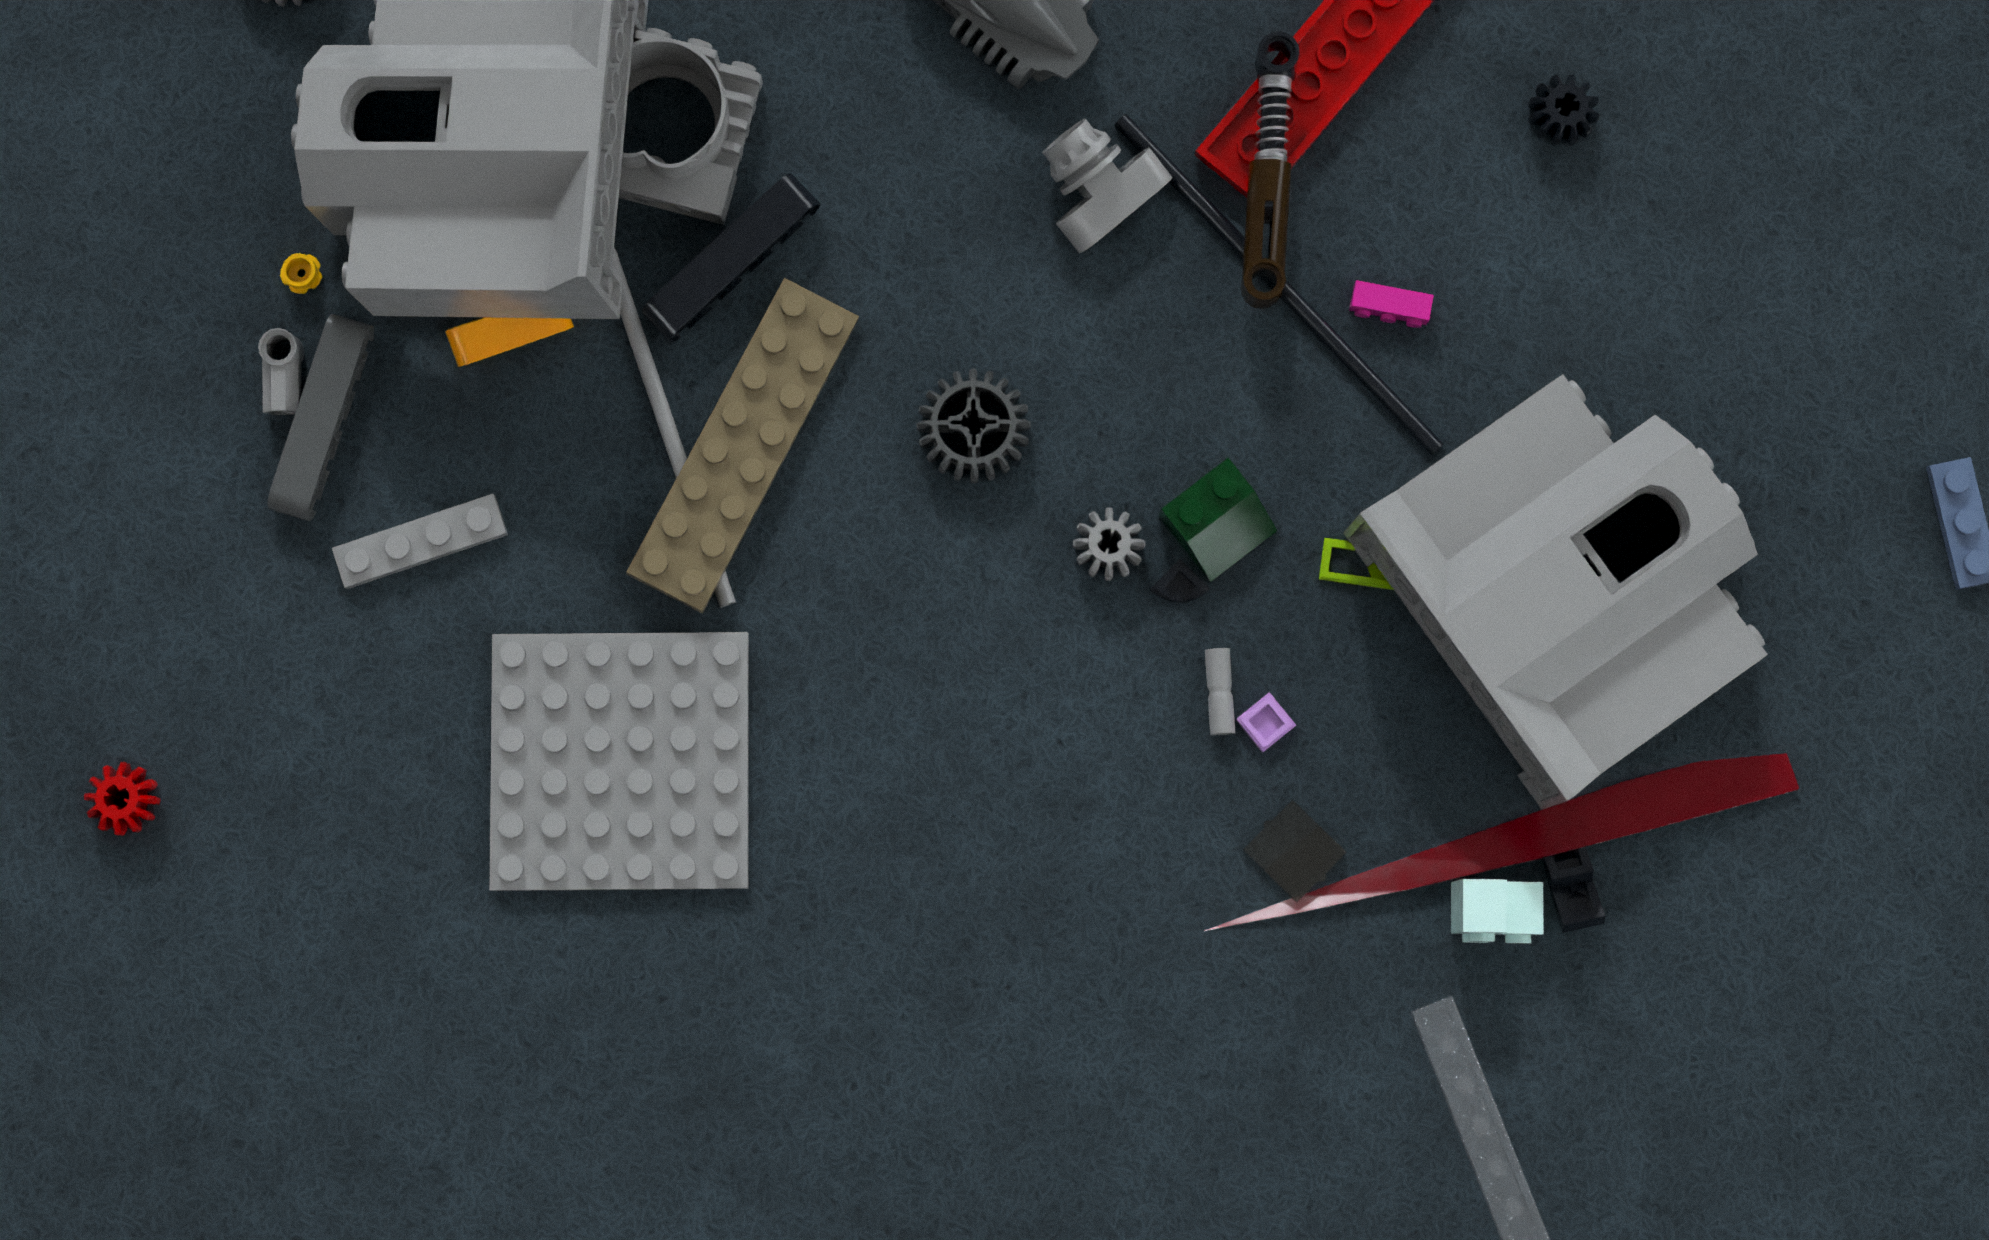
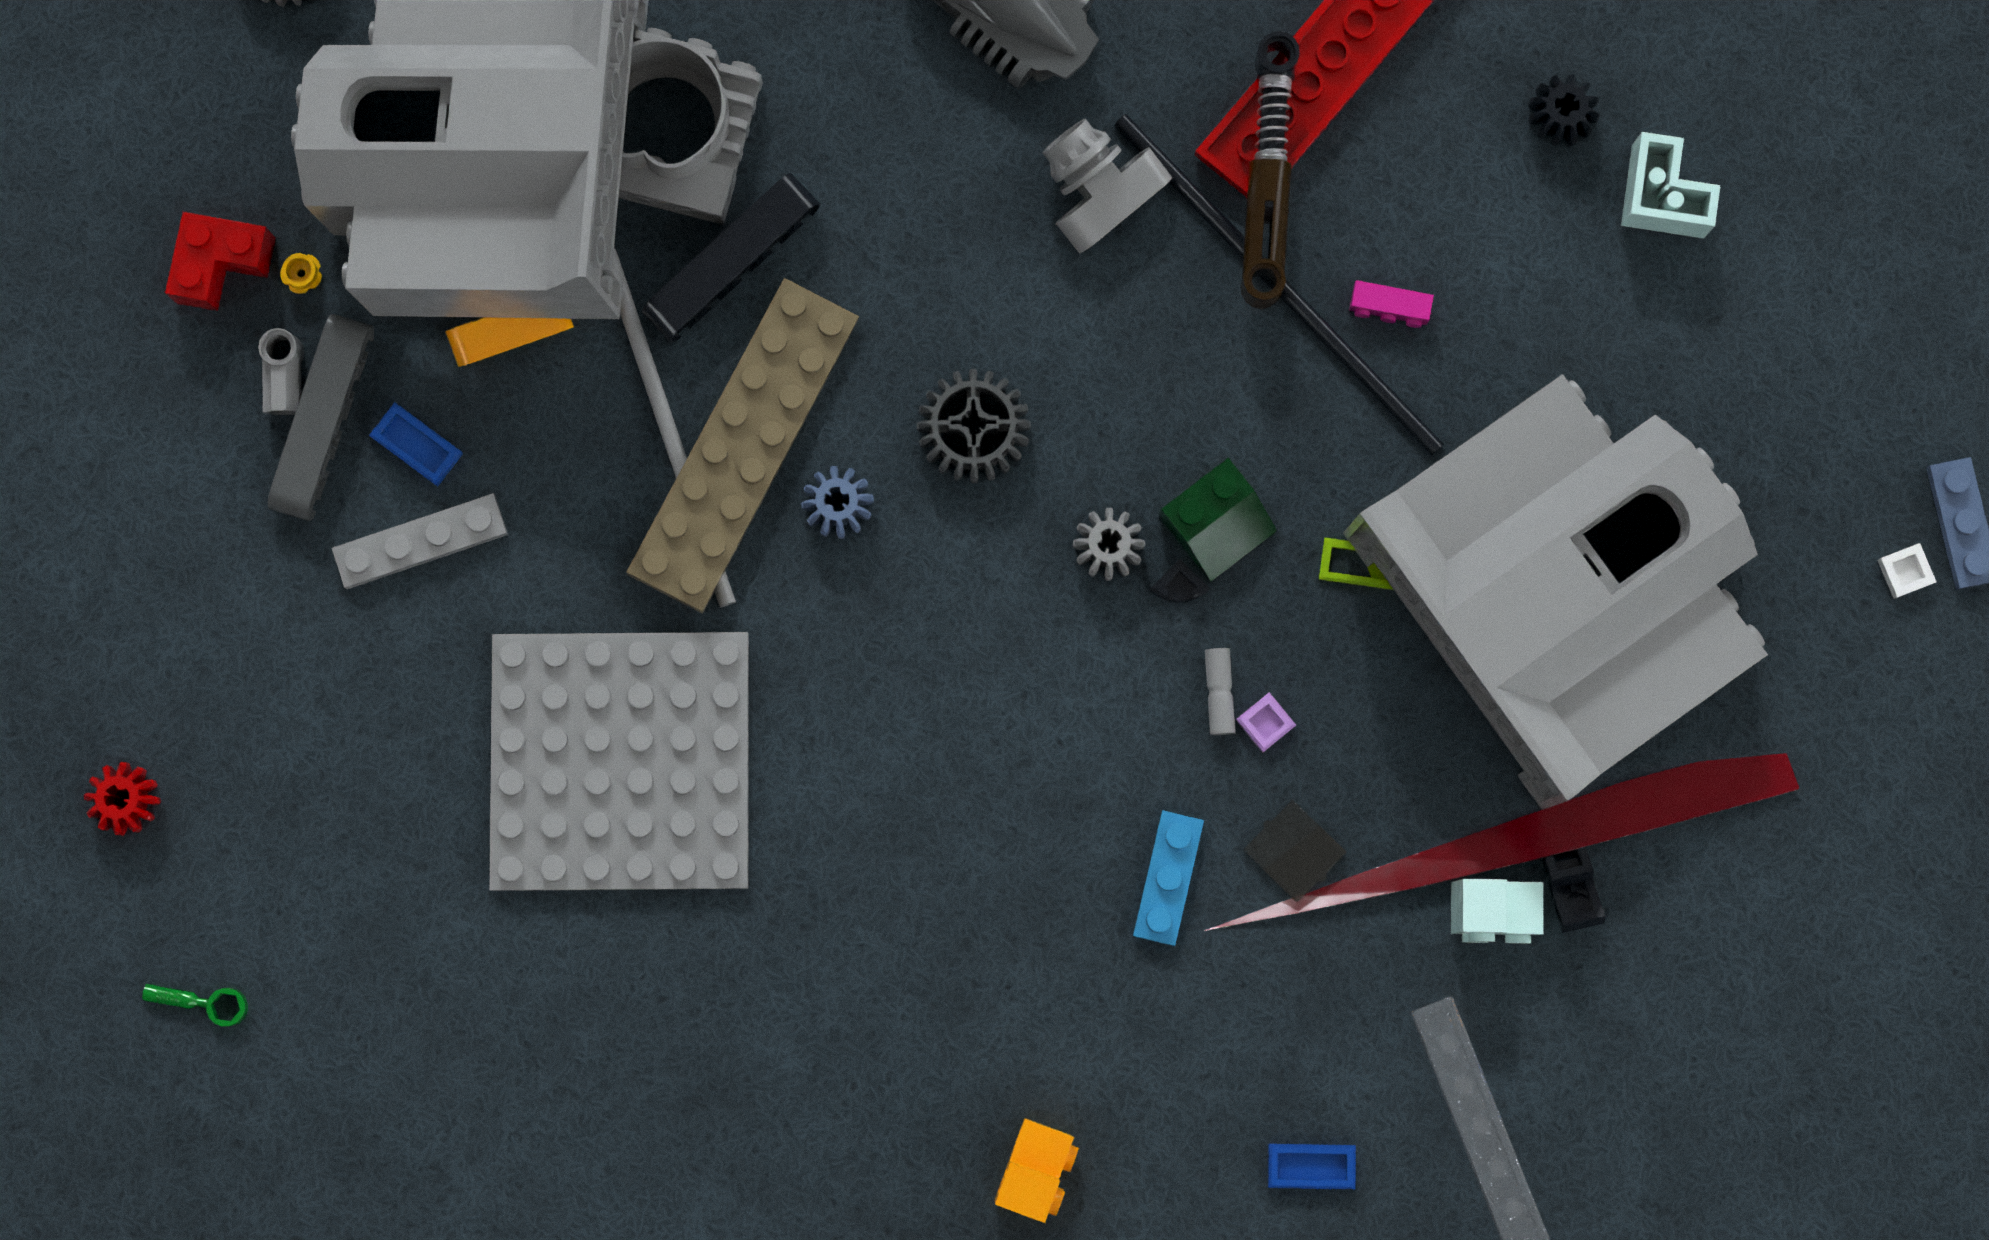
(189, 1000): none -> green piece
(207, 250): none -> red brick
(416, 444): none -> blue tile
(848, 492): none -> sand blue gear
(1035, 1170): none -> light orange brick
(1168, 878): none -> dark azure plate
(1311, 1166): none -> blue tile
(1659, 198): none -> light aqua brick
(1906, 570): none -> white tile

